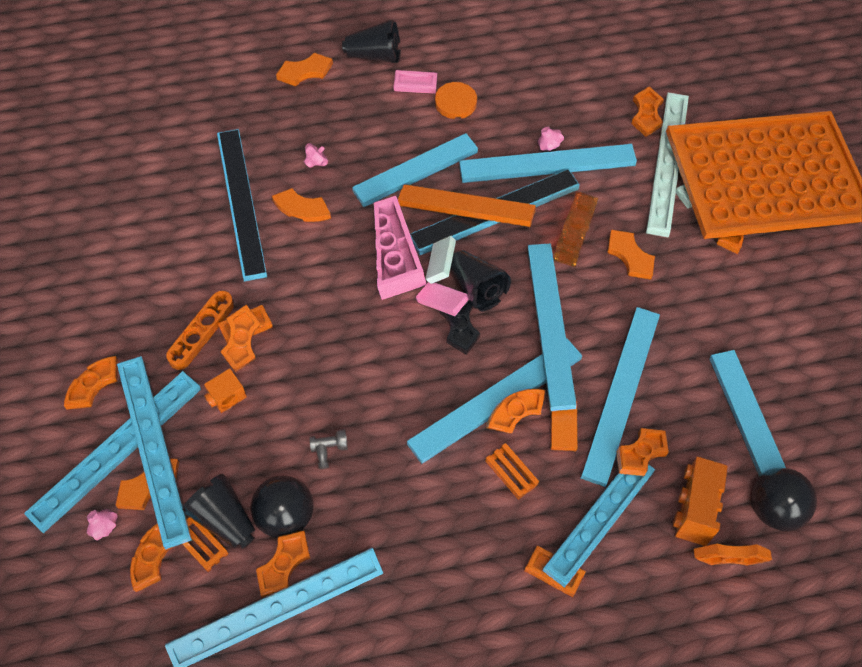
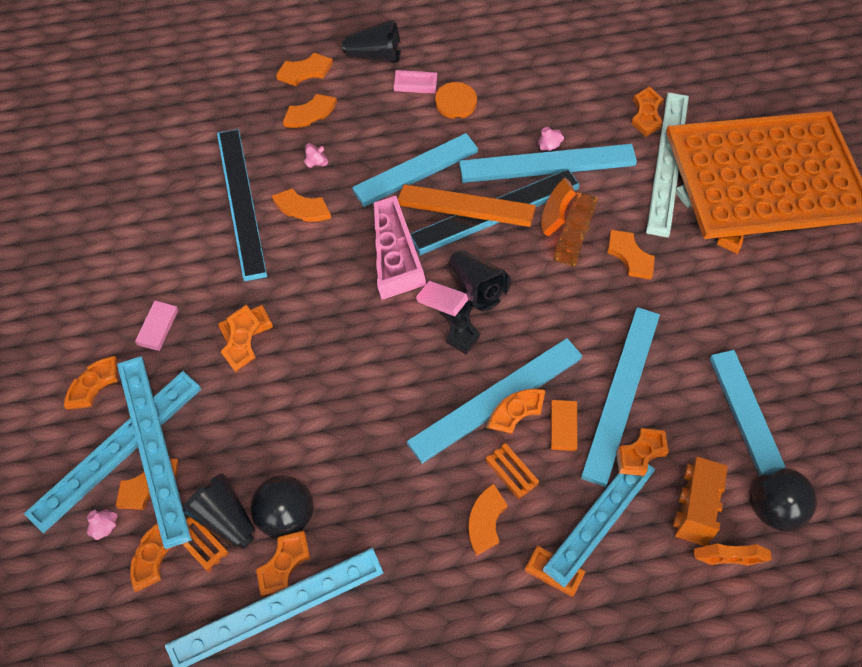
(156, 325): none -> bright pink tile
(204, 331): orange beam -> none
(224, 391): orange brick -> none
(310, 112): none -> orange tile
(321, 444): flat silver piece -> none
(440, 260): light aqua tile -> none
(484, 518): none -> orange tile
(551, 328): medium azure tile -> none
(556, 206): none -> orange tile

